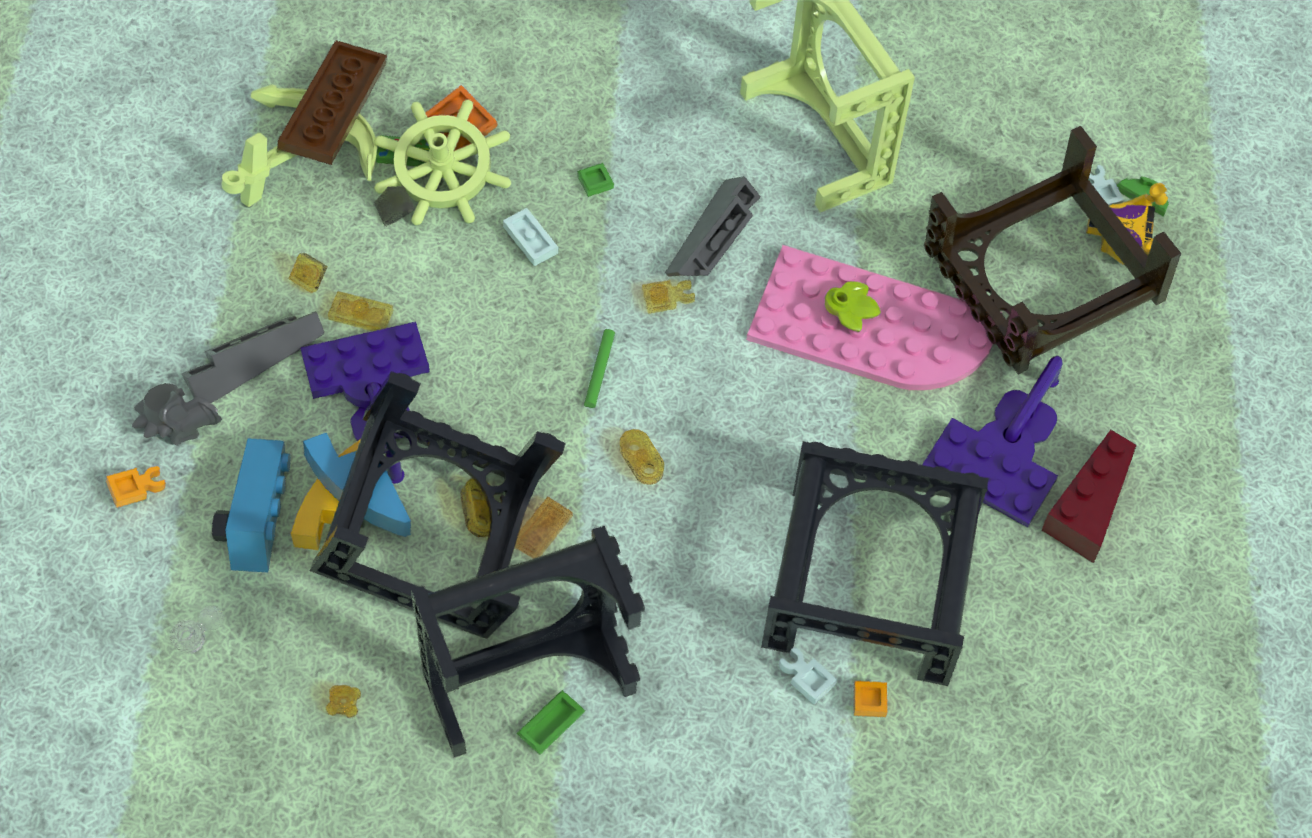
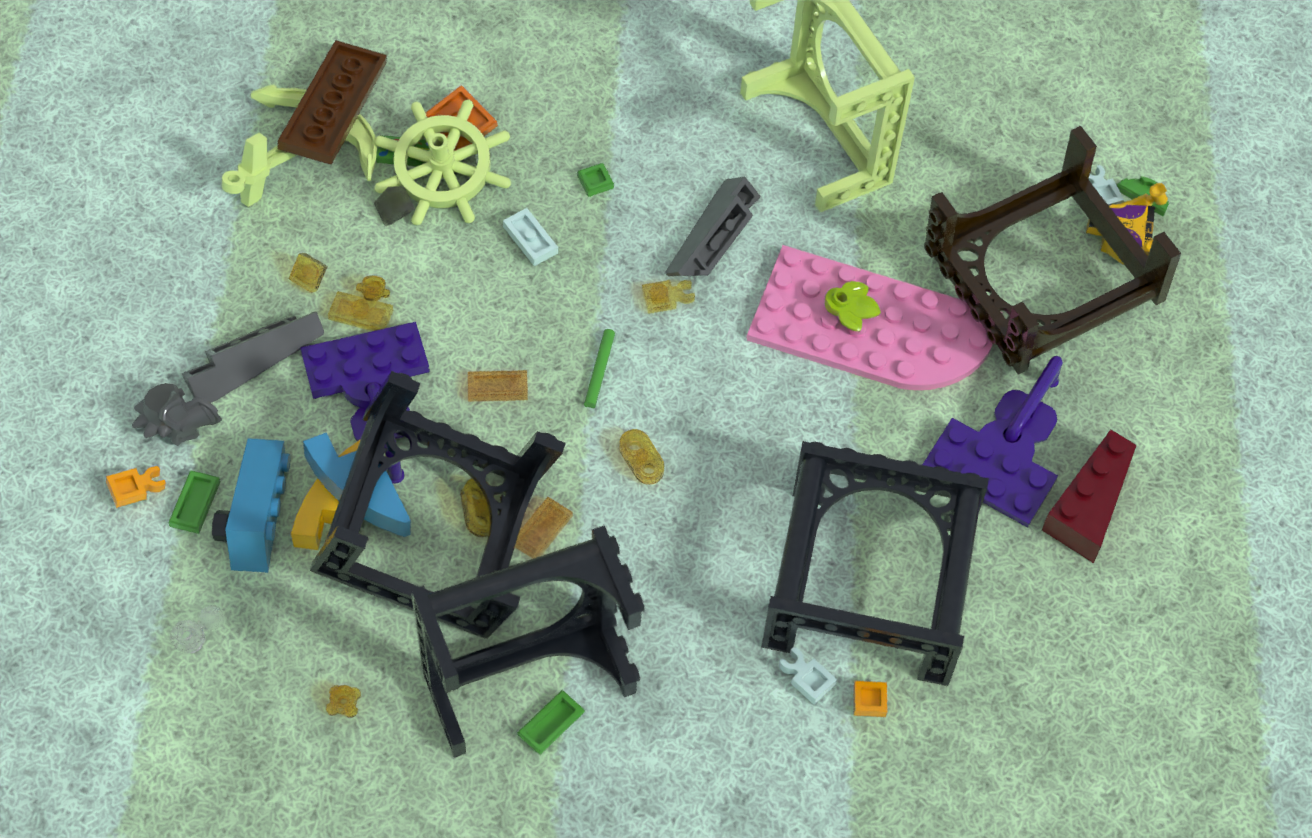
(194, 502): none -> bright green tile
(373, 288): none -> clear yellow plate
(497, 385): none -> clear orange tile

